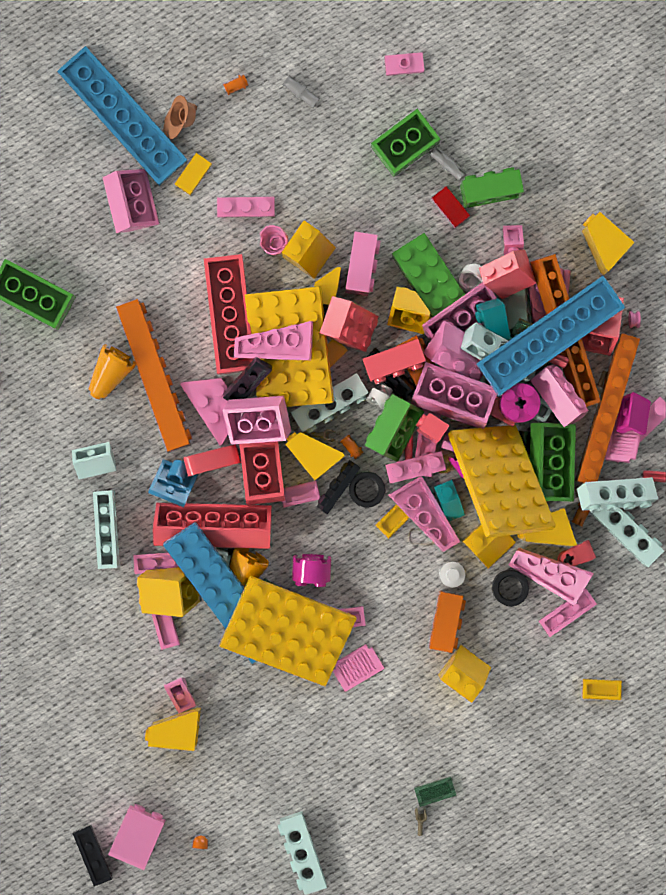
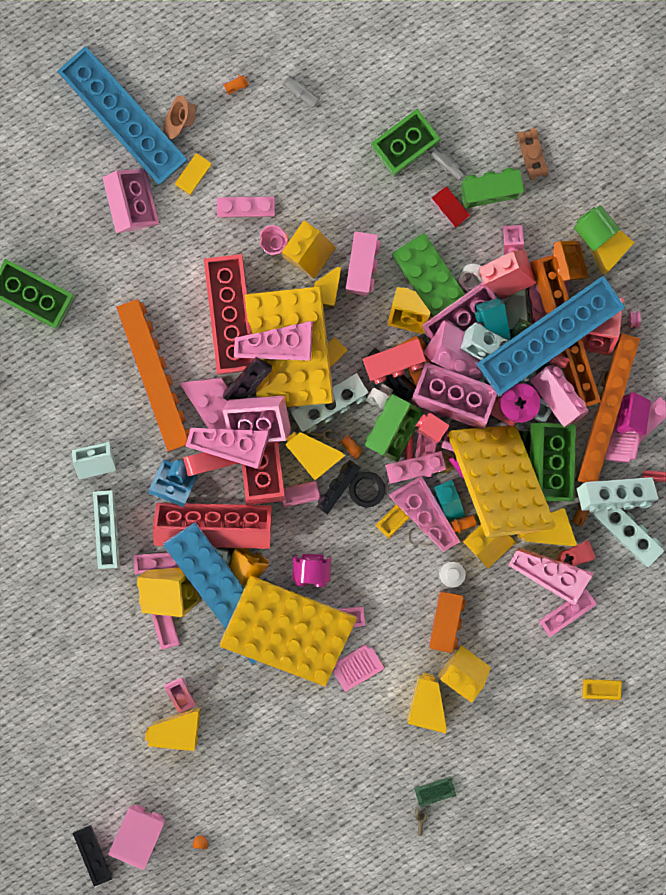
(109, 371): light orange cone -> none
(235, 445): none -> bright pink wing
(310, 883): light aqua brick -> none
(349, 324): coral brick -> none
(404, 64): bright pink plate -> none
(426, 705): none -> yellow slope
(464, 523): none -> orange pin
(510, 602): black tyre -> none
(532, 154): none -> nougat plate
(570, 260): none -> orange plate
(596, 227): none -> bright green piece

